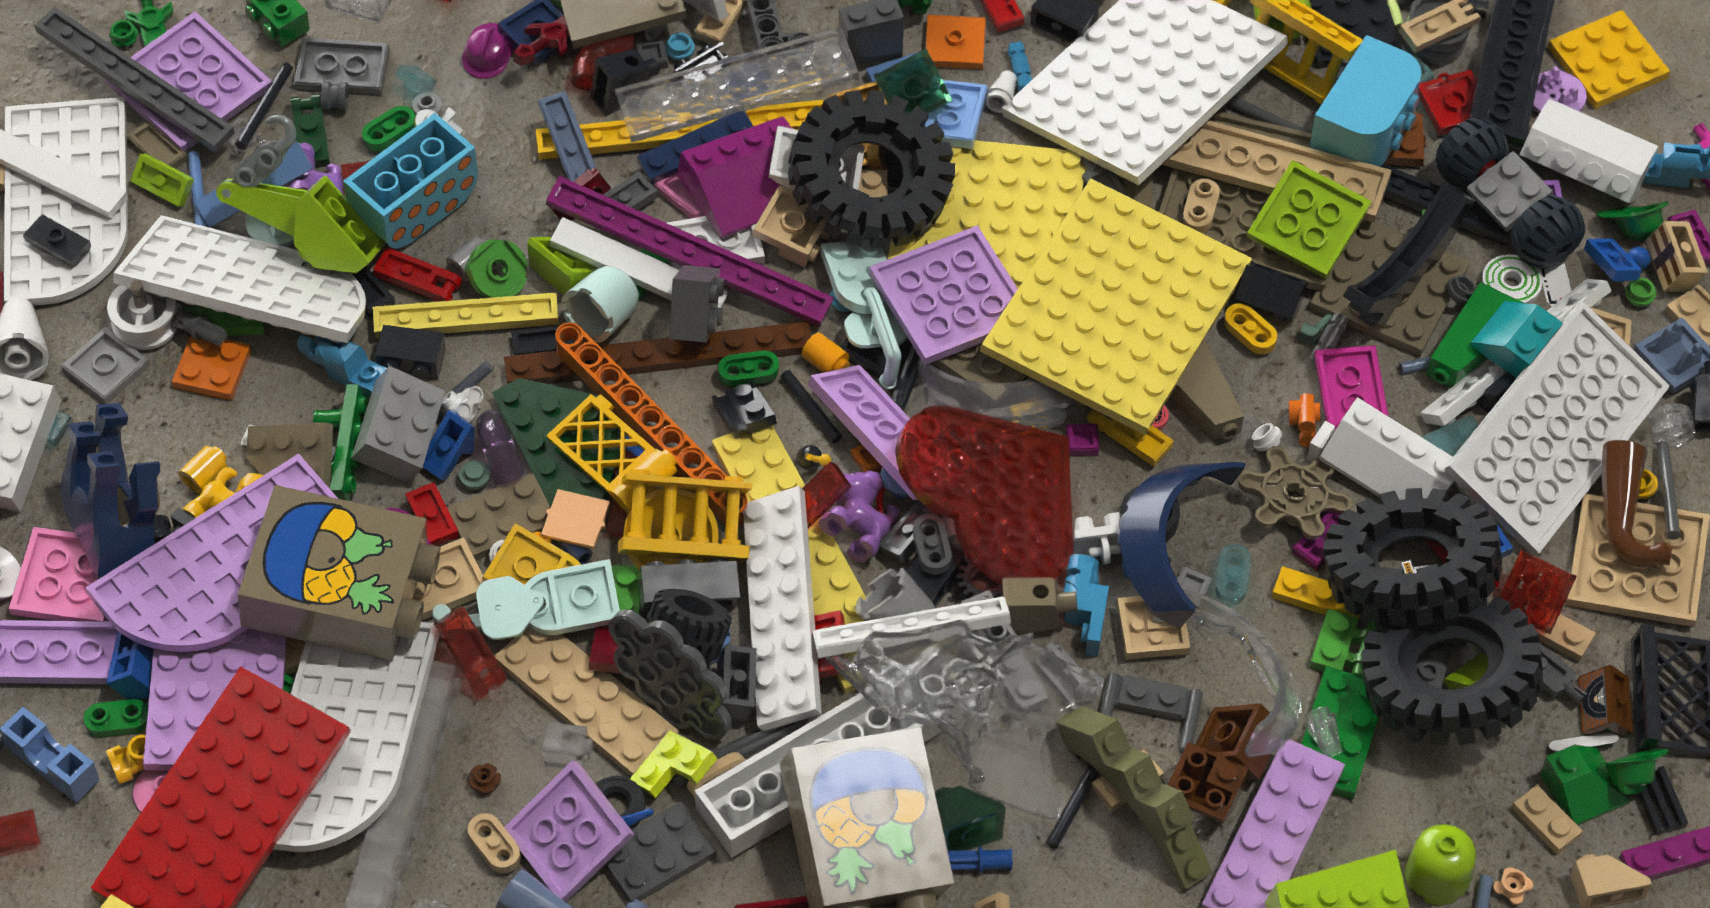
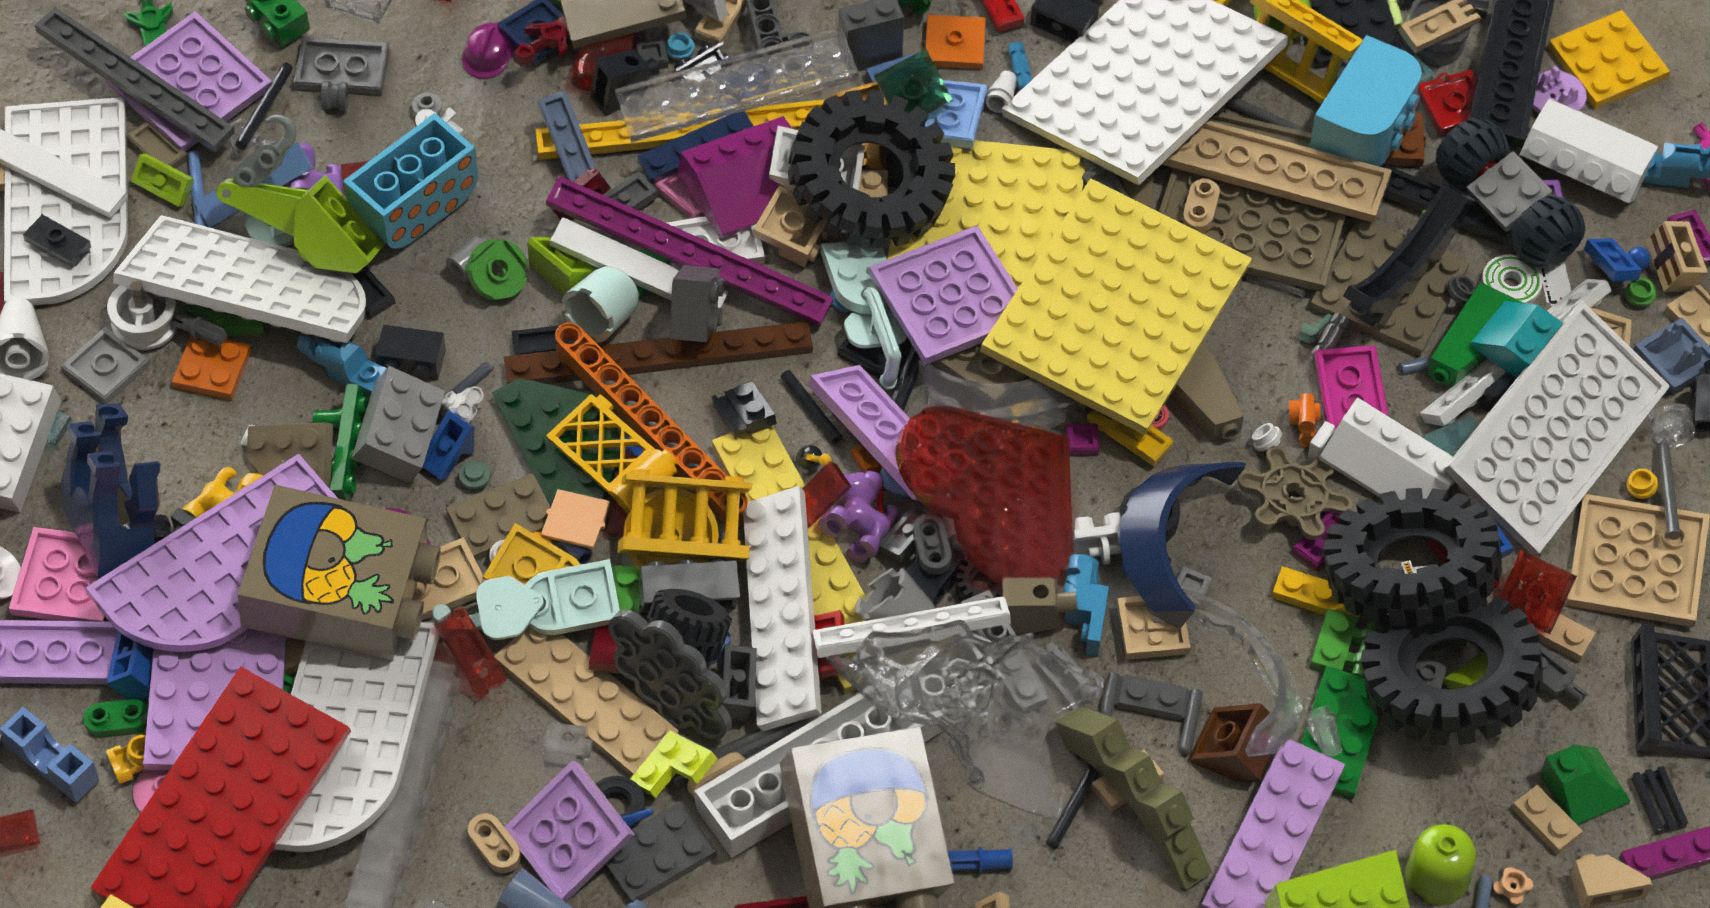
(122, 28): green plate -> none
(203, 468): yellow brick -> none
(311, 127): dark green plate -> none
(387, 128): green plate -> none
(415, 78): clear light blue plate -> none
(416, 275): red plate -> none
(428, 503): red plate -> none
(470, 314): light yellow plate -> none
(484, 786): reddish brown plate -> none
(499, 447): clear purple cylinder -> none
(748, 368): green plate -> none
(824, 354): light orange brick -> none
(969, 818): clear green slope -> none
(1209, 782): reddish brown slope -> none
(1233, 576): clear light blue plate -> none
(1252, 329): yellow plate -> none
(1271, 291): black brick -> none
(1309, 219): lime plate -> none
(1588, 740): white sticker -> none
(1606, 702): panel -> none
(1621, 482): reddish brown animal -> none
(1634, 770): green piece -> none
(1636, 221): green piece -> none

